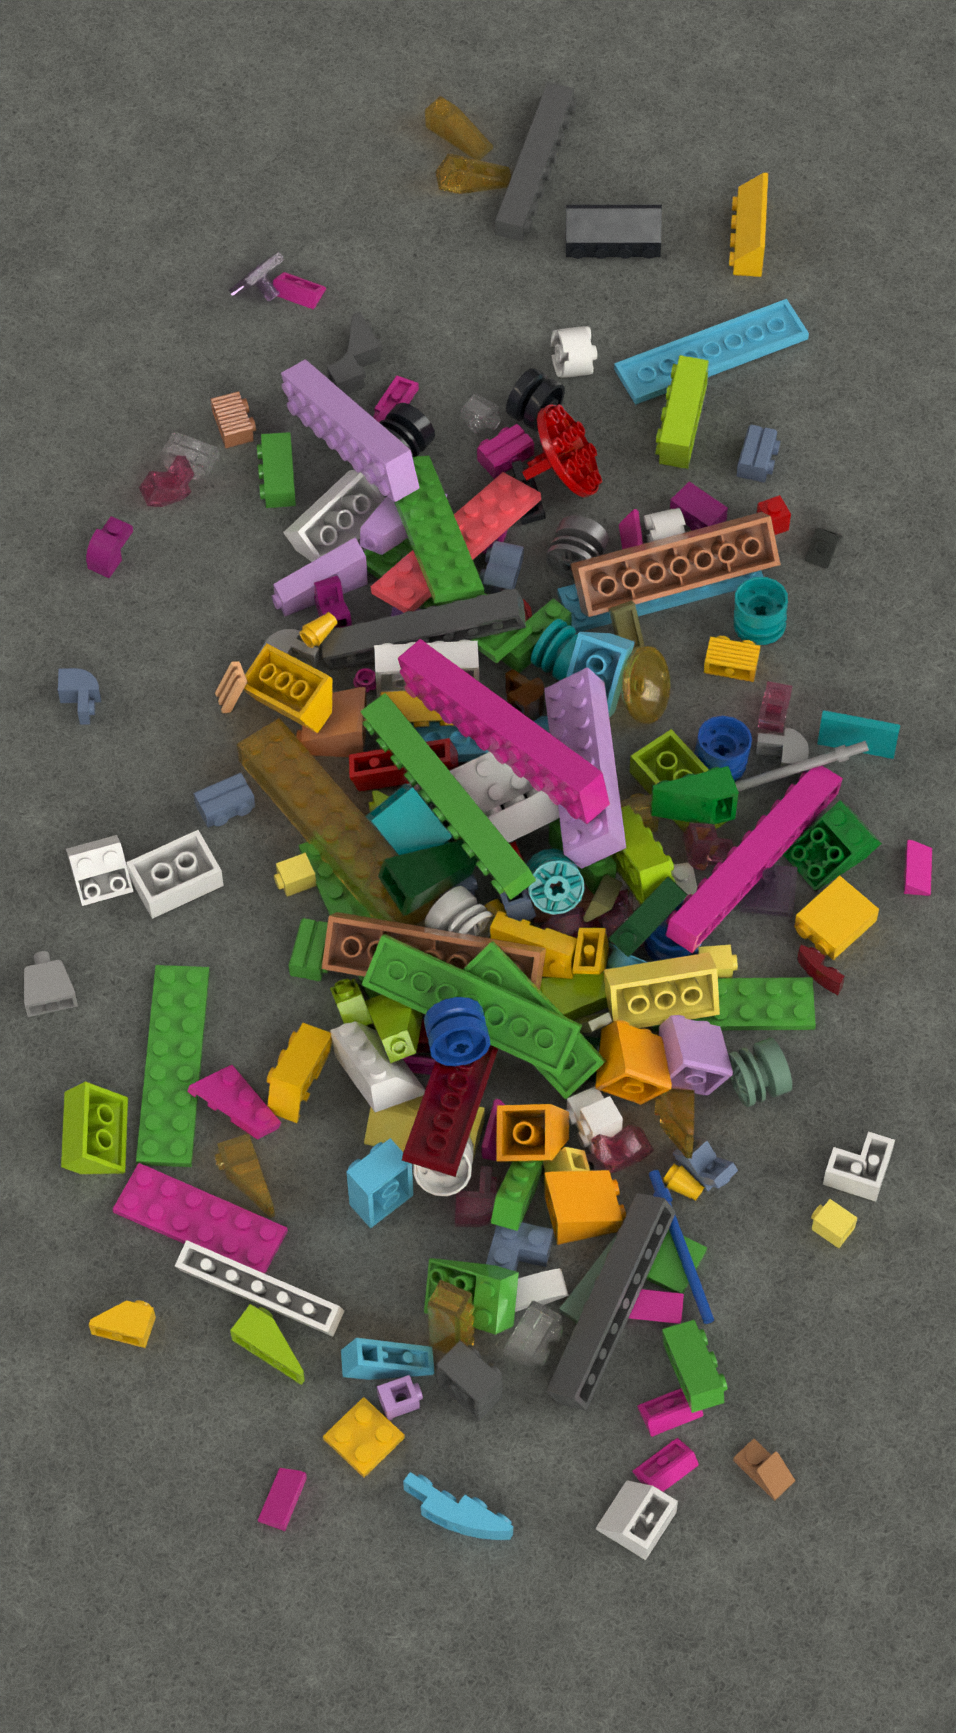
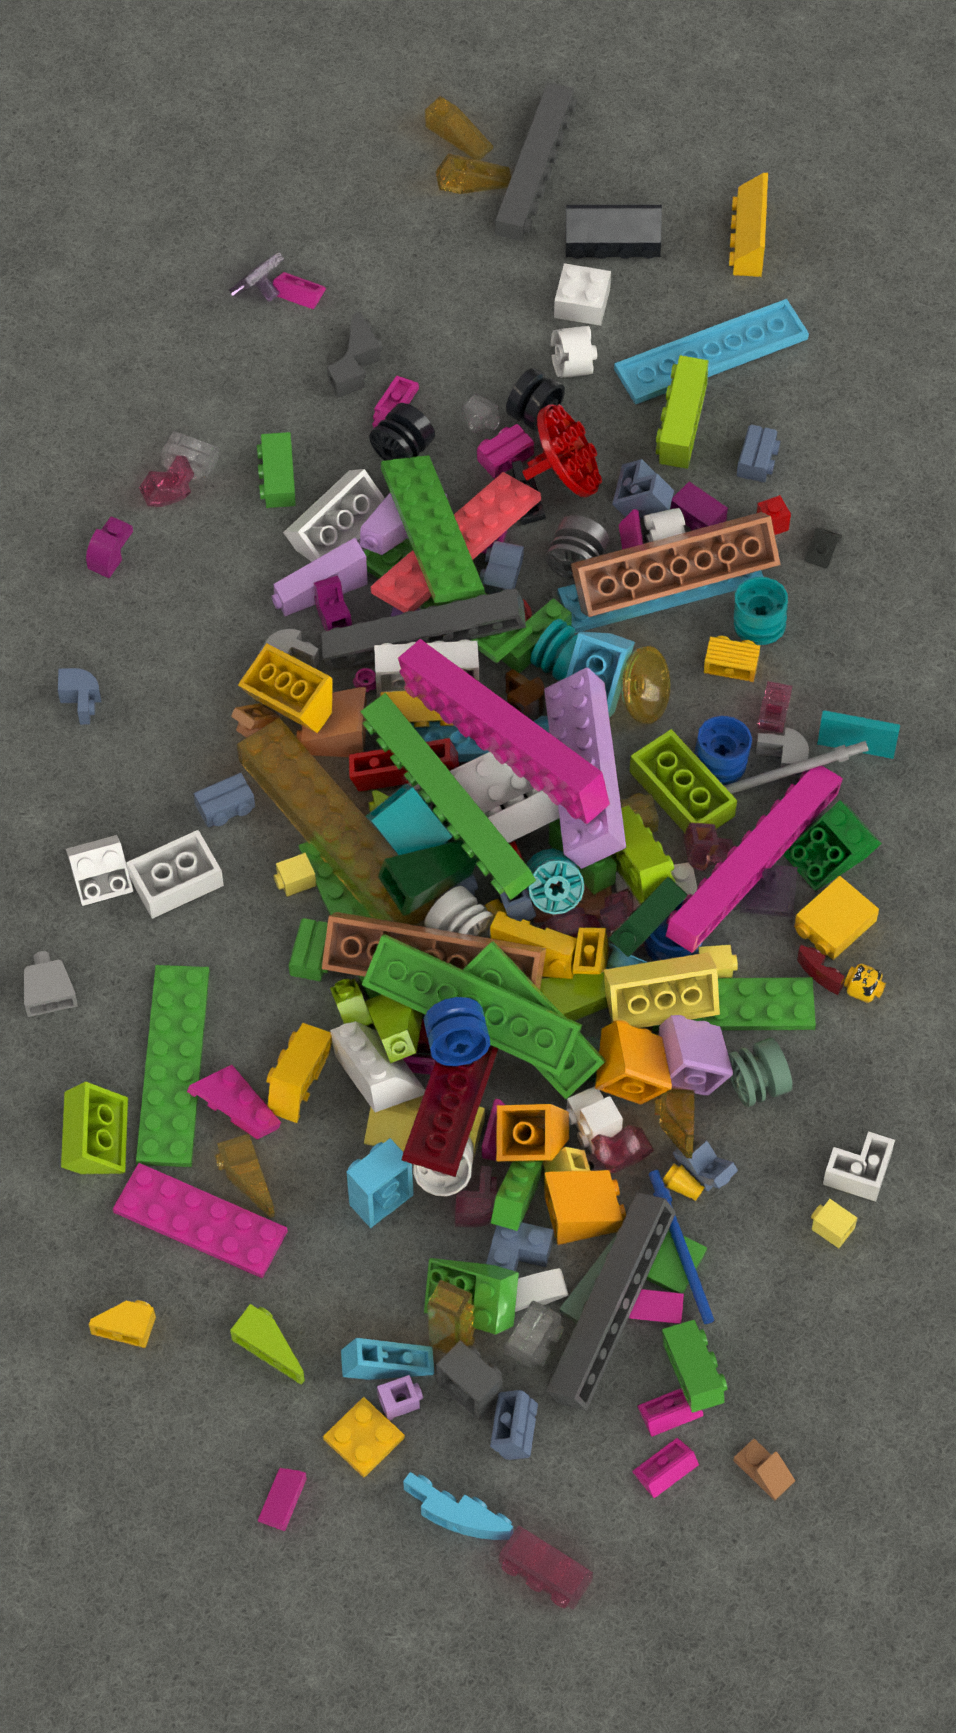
(231, 687): light nougat tile -> none
(232, 419): nougat brick -> none
(253, 718): none -> medium nougat slope
(259, 1288): white brick -> none
(317, 630): yellow cone -> none
(350, 431): lavender brick -> none
(514, 1425): none -> sand blue brick
(545, 1568): none -> clear pink brick
(582, 294): none -> white brick
(593, 1022): olive tile -> none
(603, 898): olive slope -> none
(626, 623): olive tile -> none
(638, 1517): white slope -> none
(641, 490): none -> sand blue brick
(697, 798): green slope -> none
(864, 983): none -> yellow head
(917, 869): dark pink slope -> none

